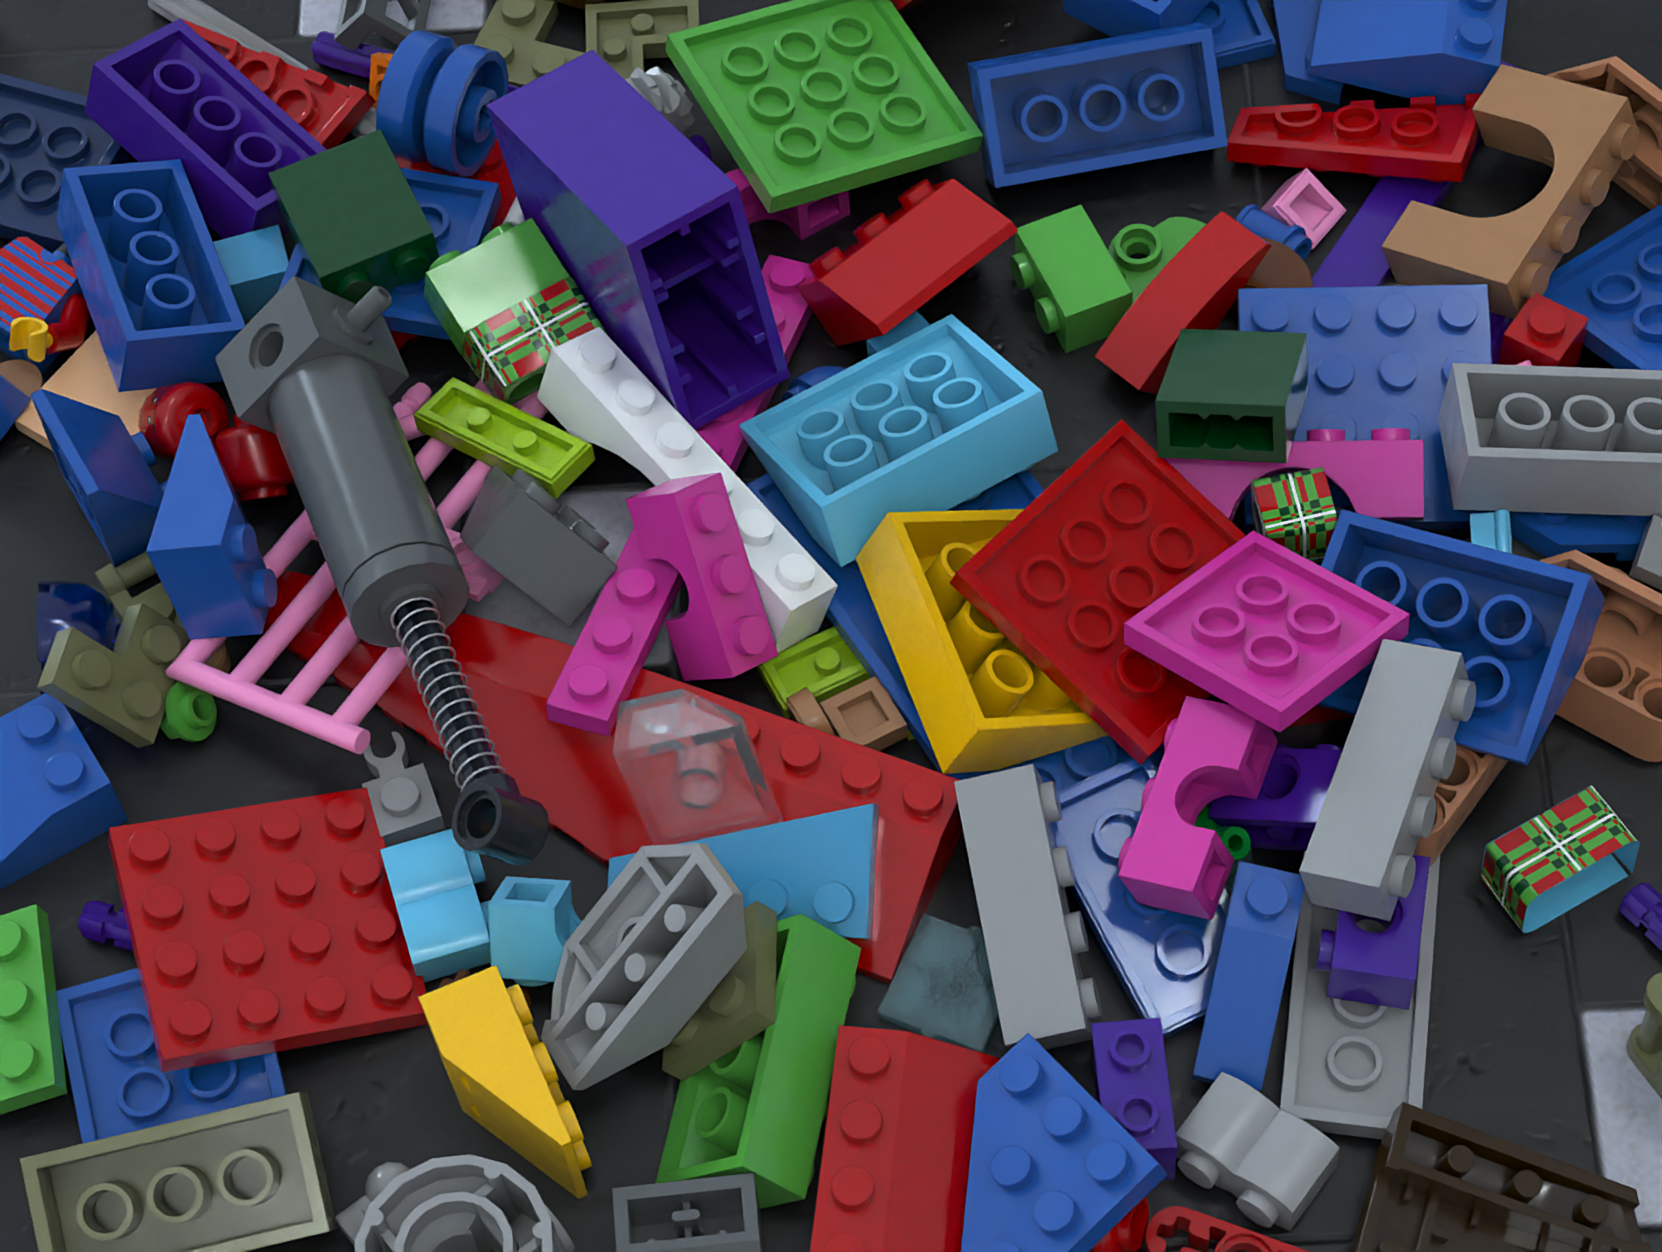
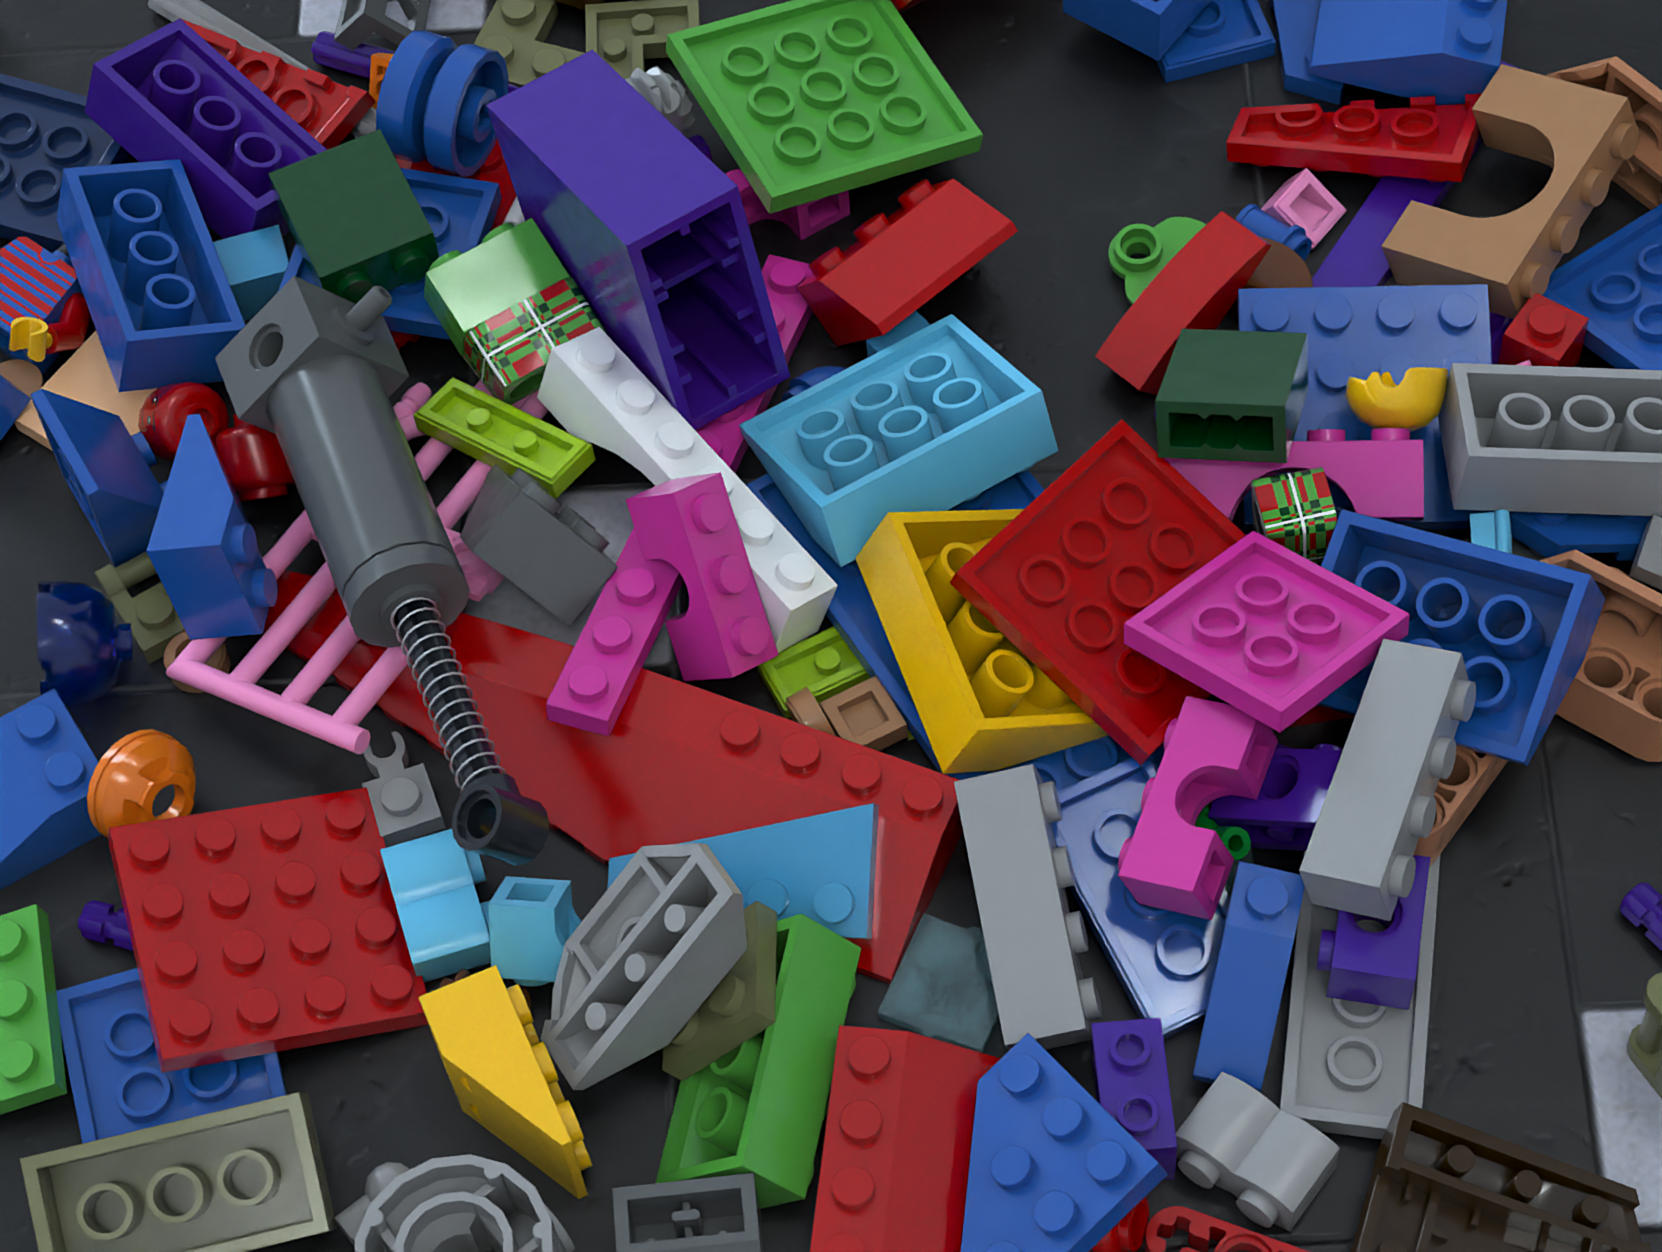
(118, 687): olive plate -> none
(133, 775): none -> orange piece
(188, 713): bright green plate -> none
(691, 768): clear slope -> none
(1071, 278): bright green brick -> none
(1098, 104): blue brick -> none
(1405, 405): none -> yellow hair
(1558, 859): piece -> none

